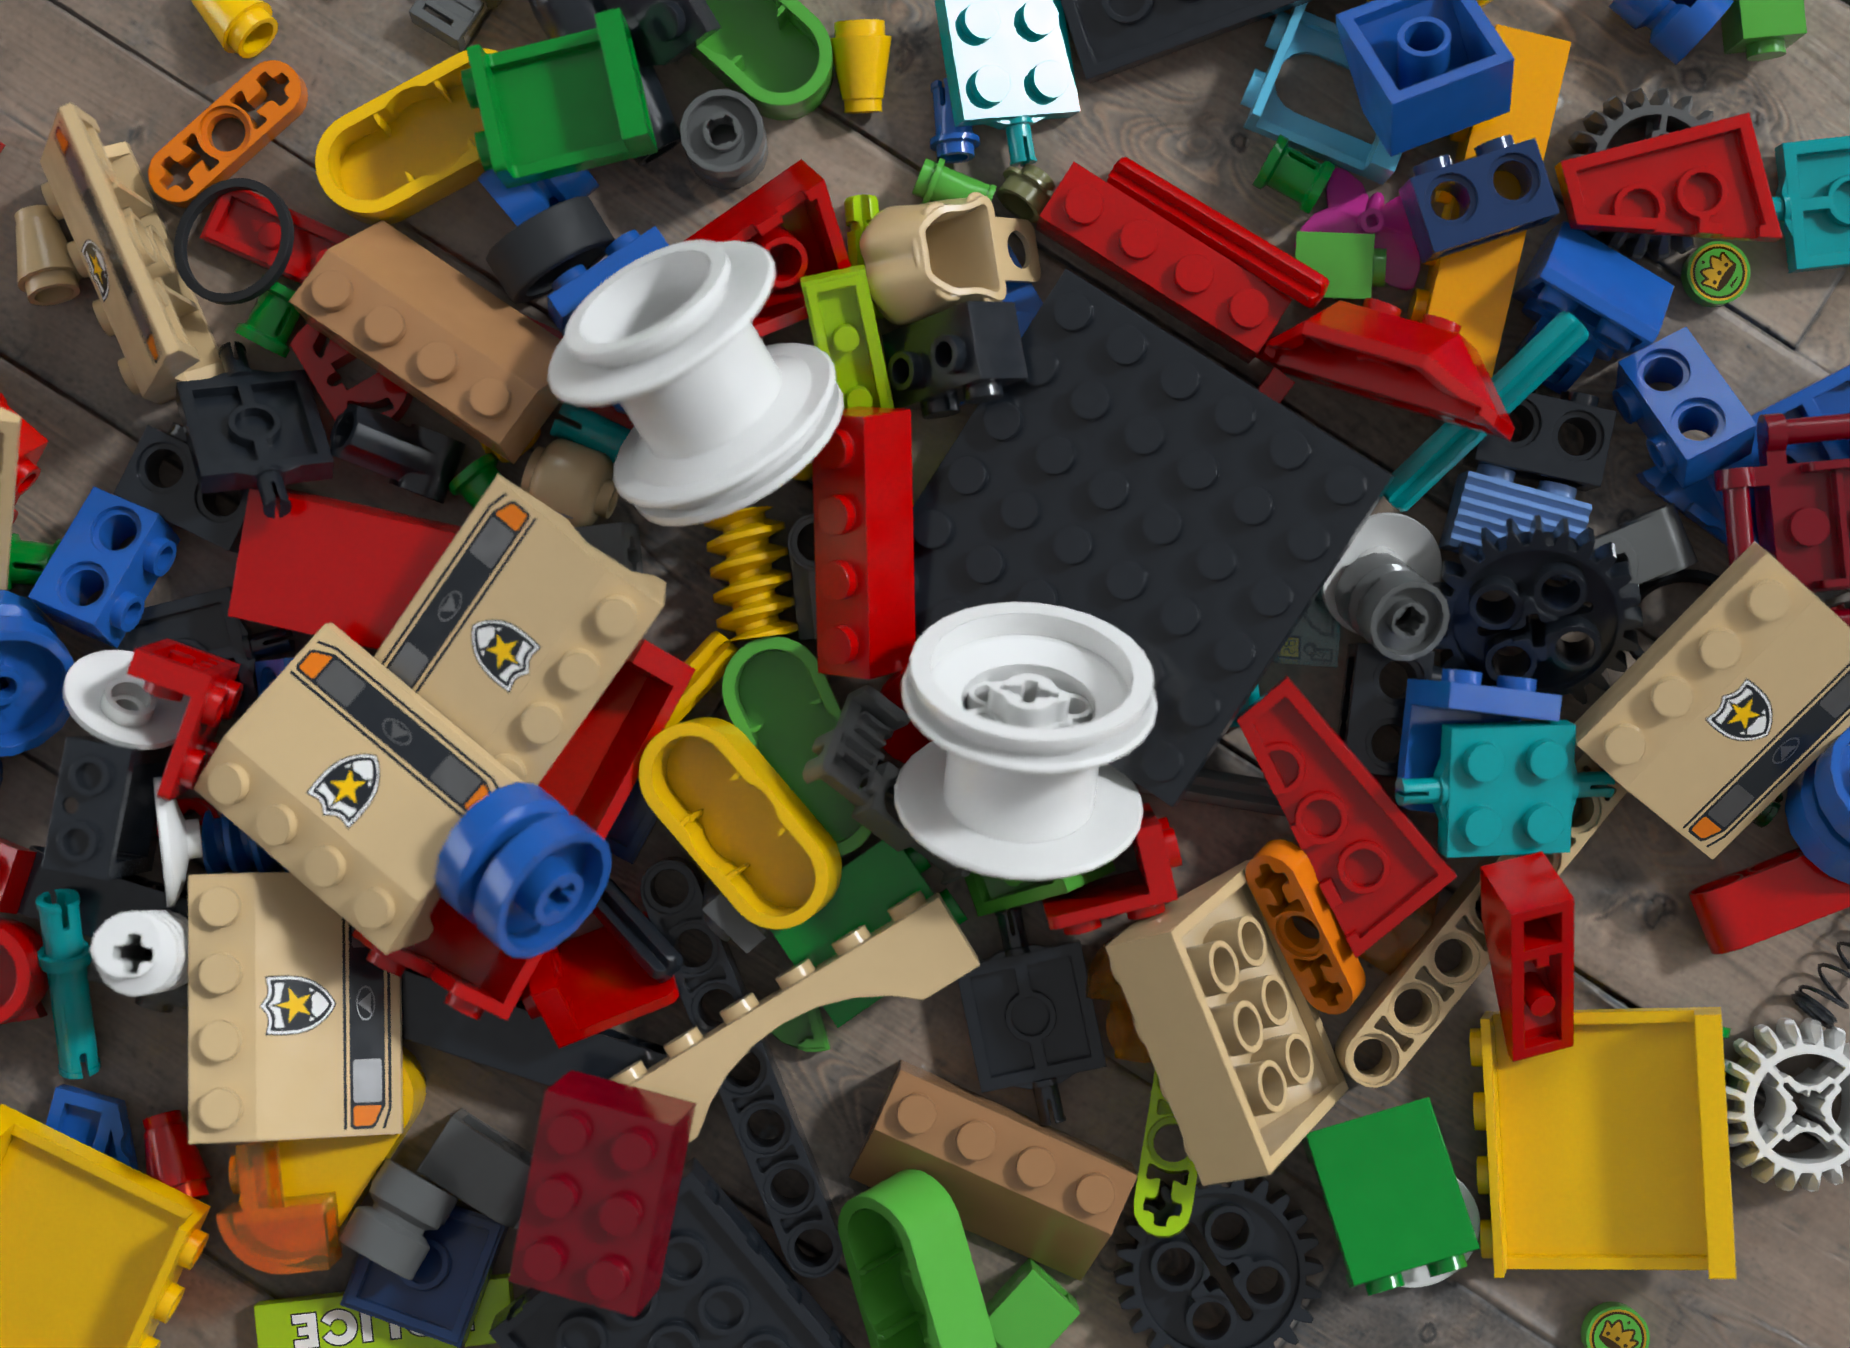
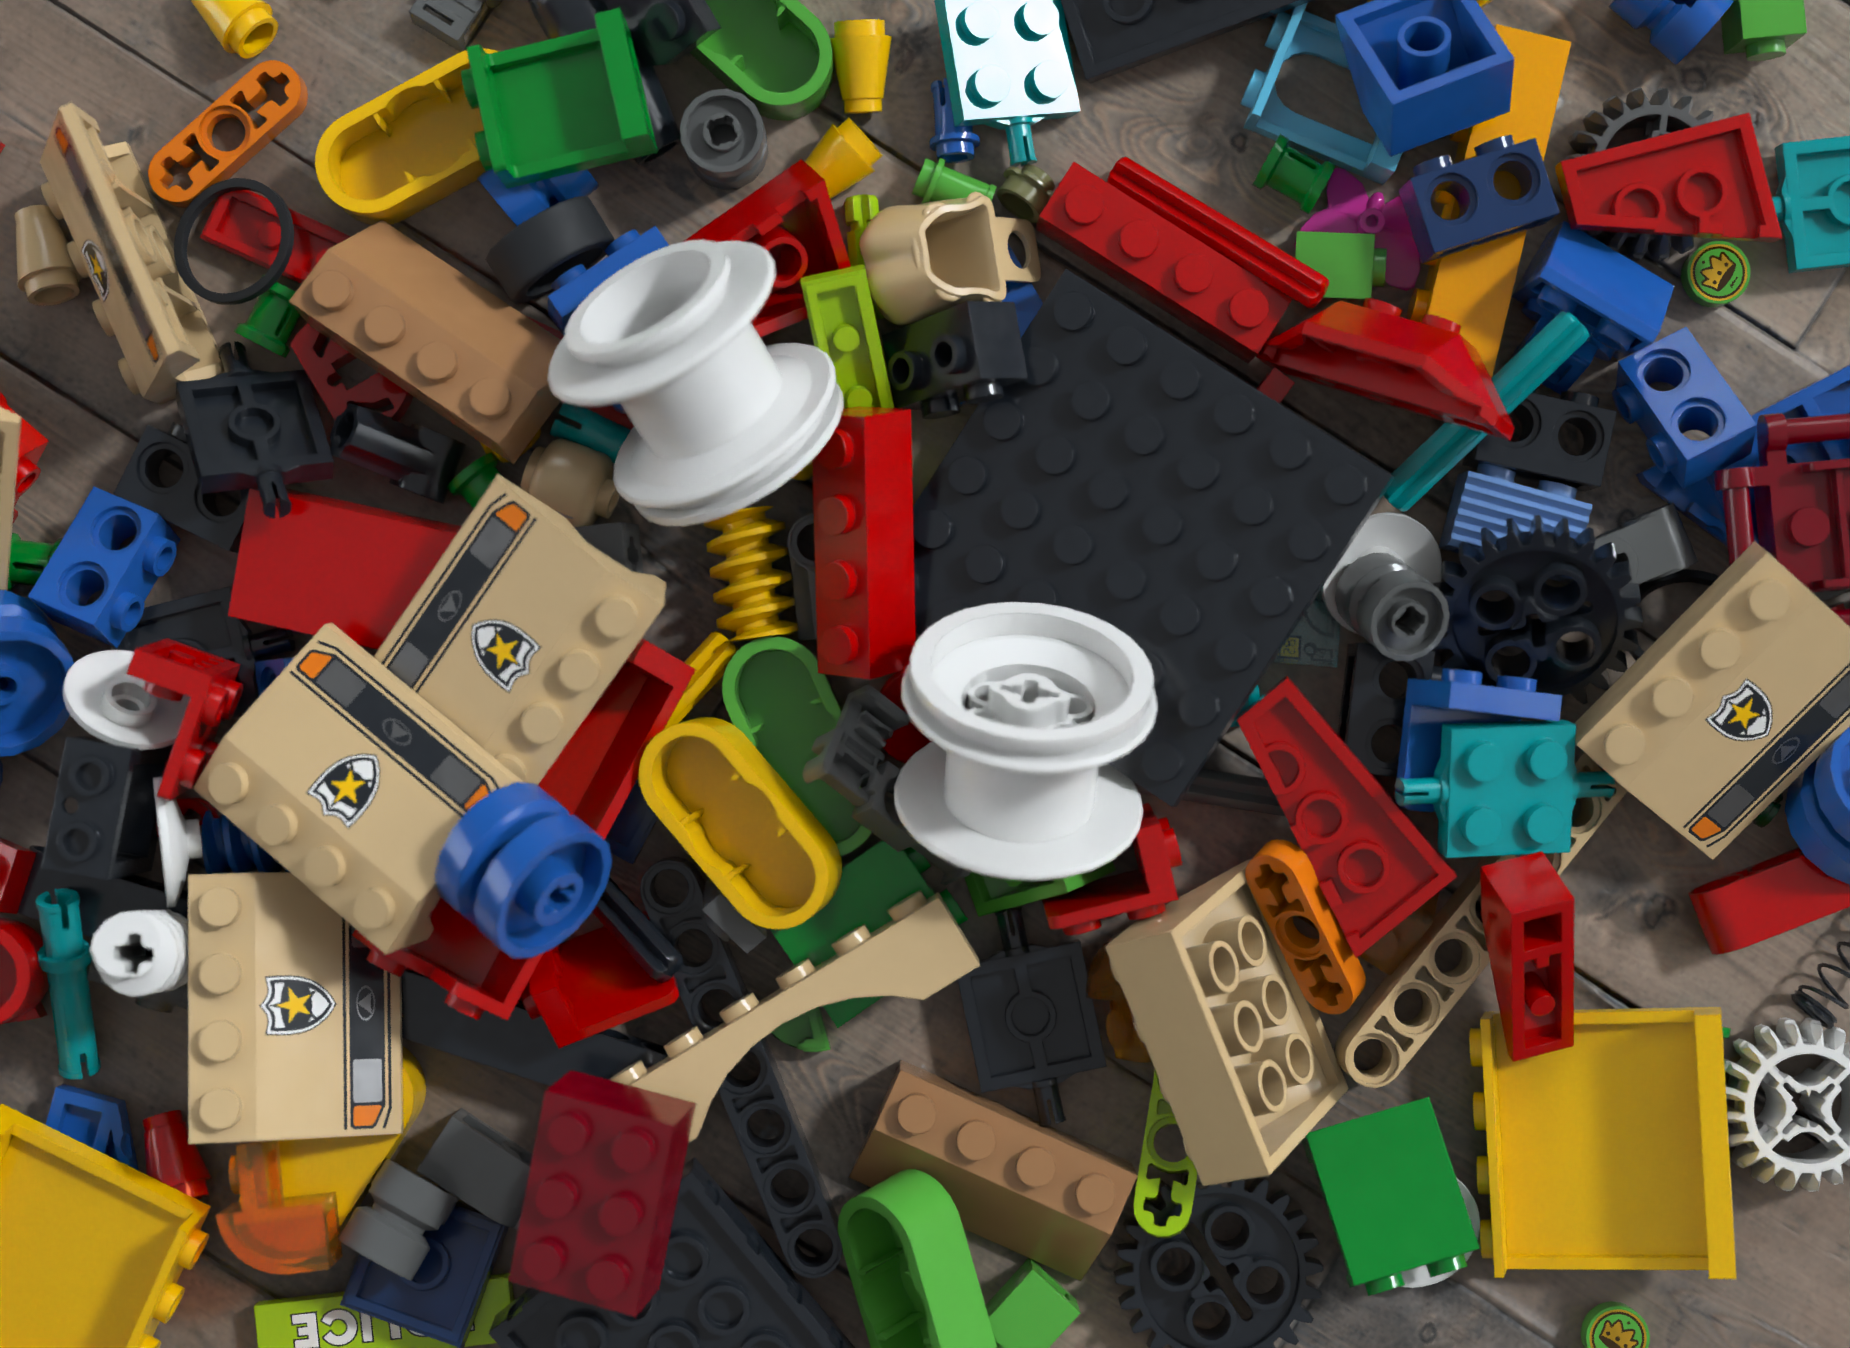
(843, 157): none -> yellow cone

